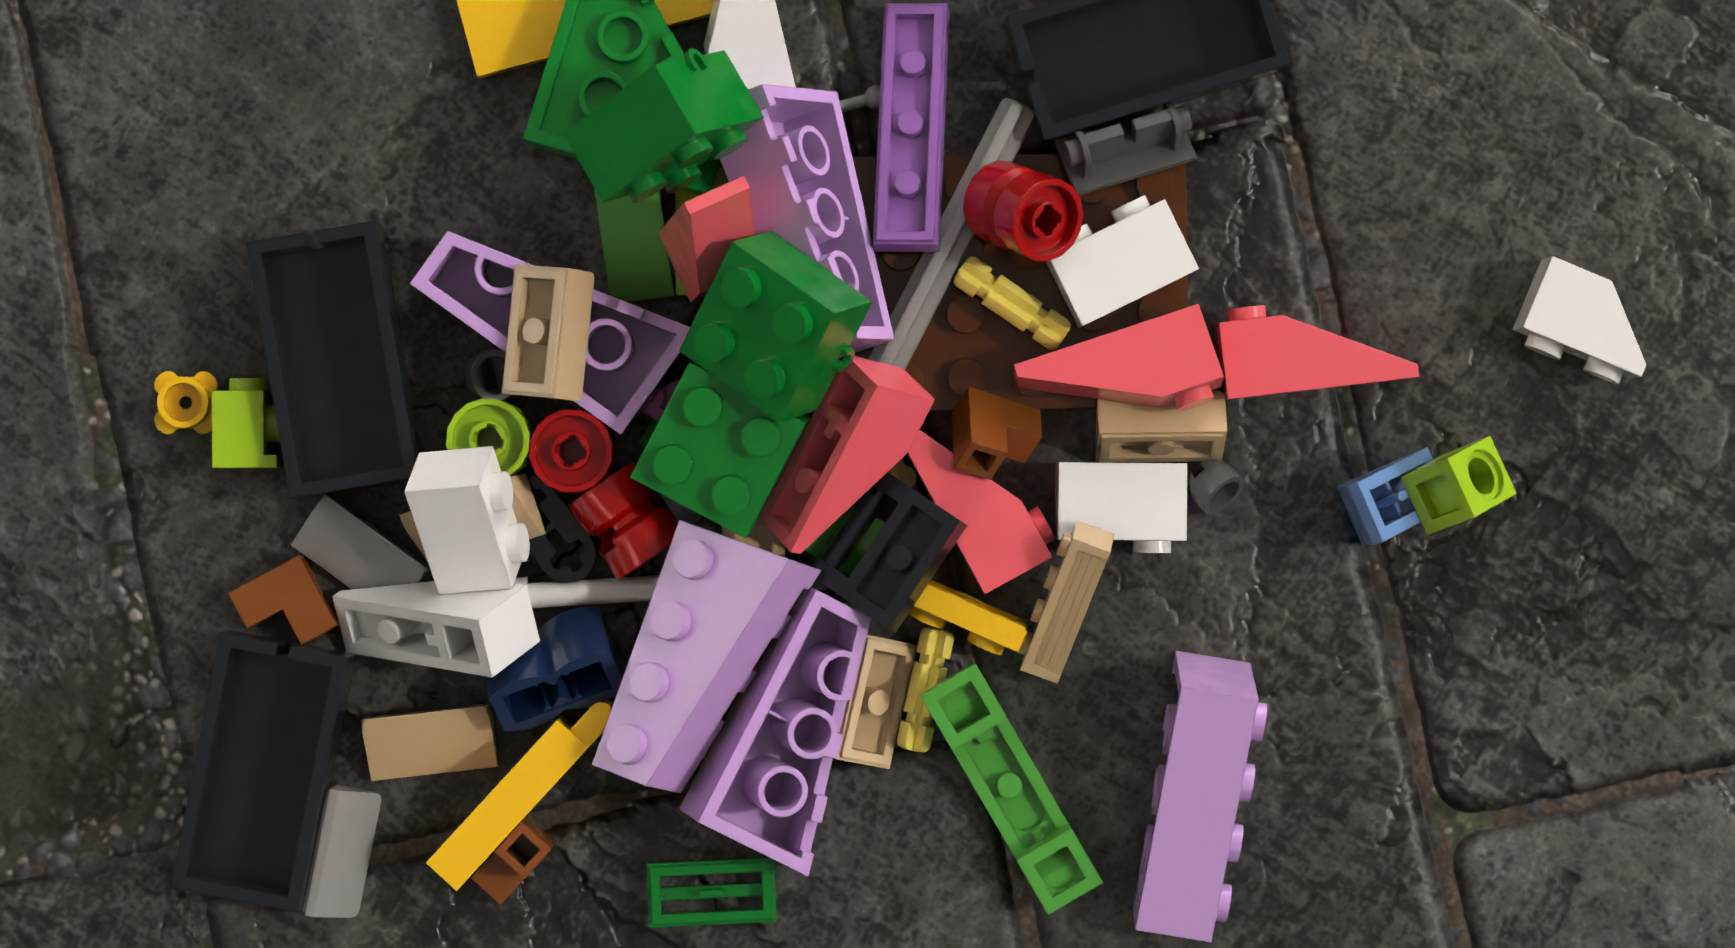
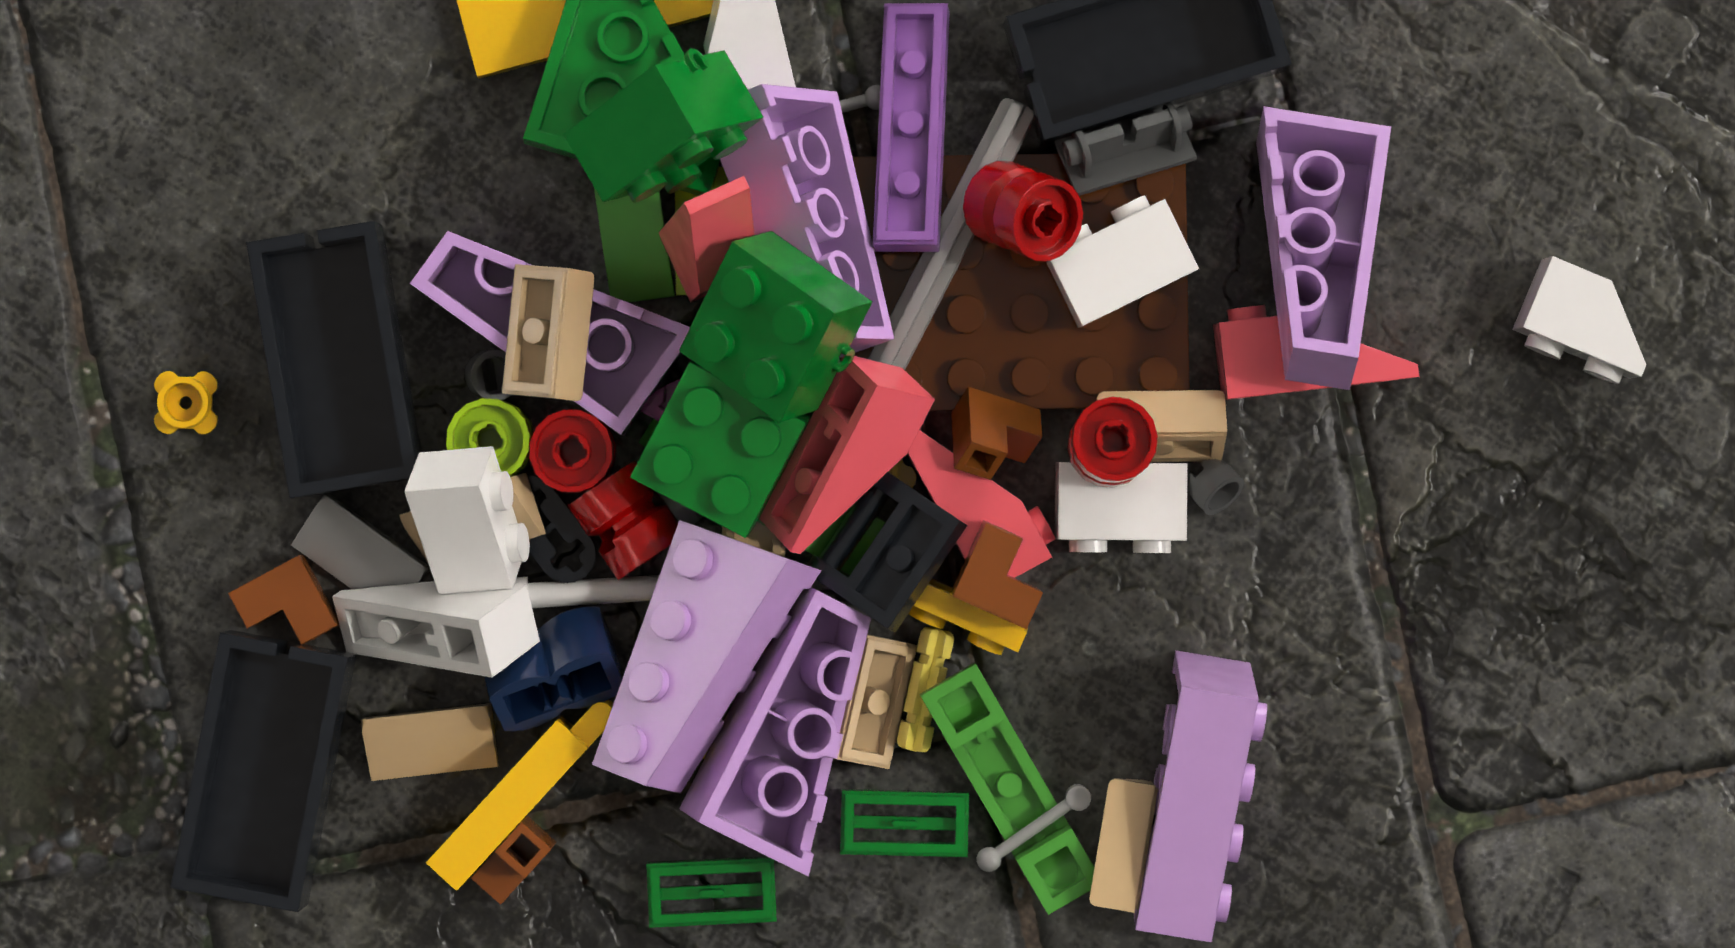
(244, 426): lime brick -> none
(342, 852): light grey slope -> none
(904, 797): none -> green tile
(985, 578): none -> dark orange piece
(1012, 303): light yellow axle -> none
(1067, 601): tan piece -> none
(1076, 798): none -> light grey hinge
(1112, 442): none -> red wheel
(1123, 844): none -> tan slope
(1140, 365): coral slope -> none
(1321, 223): none -> lavender wedge
(1380, 501): medium blue slope -> none
(1458, 485): lime brick -> none

